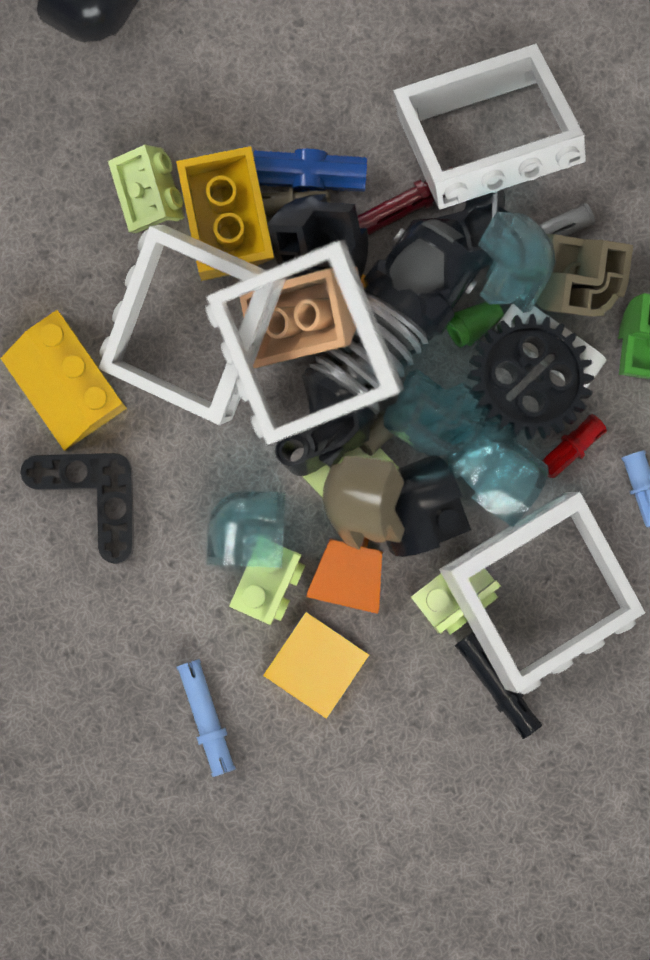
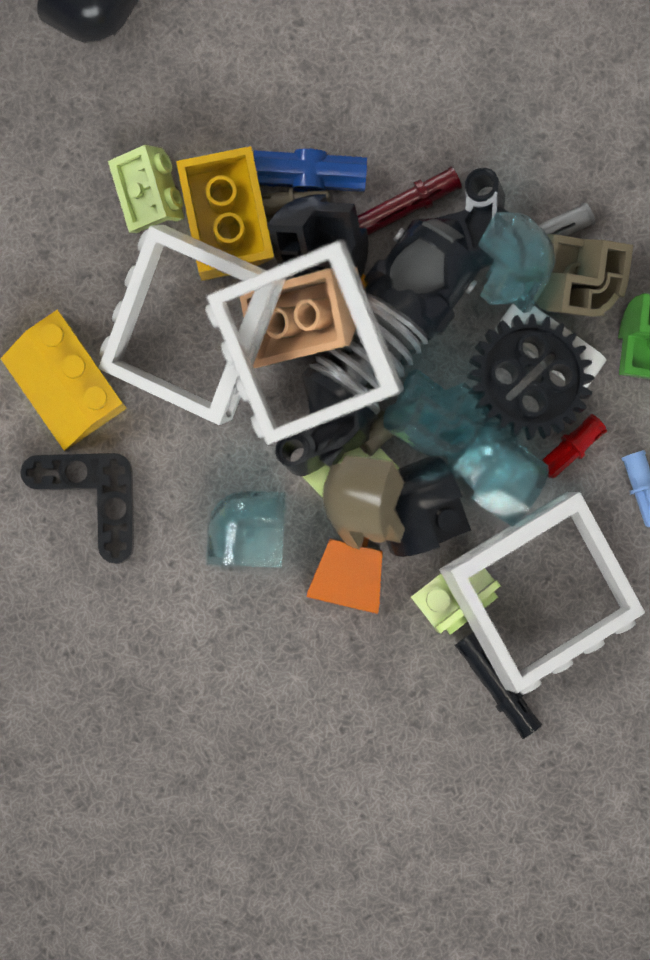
(206, 718): light blue pin -> none
(263, 588): yellowish green bracket -> none
(316, 665): yellow tile -> none
(473, 323): bright green cone -> none
(474, 85): white window -> none

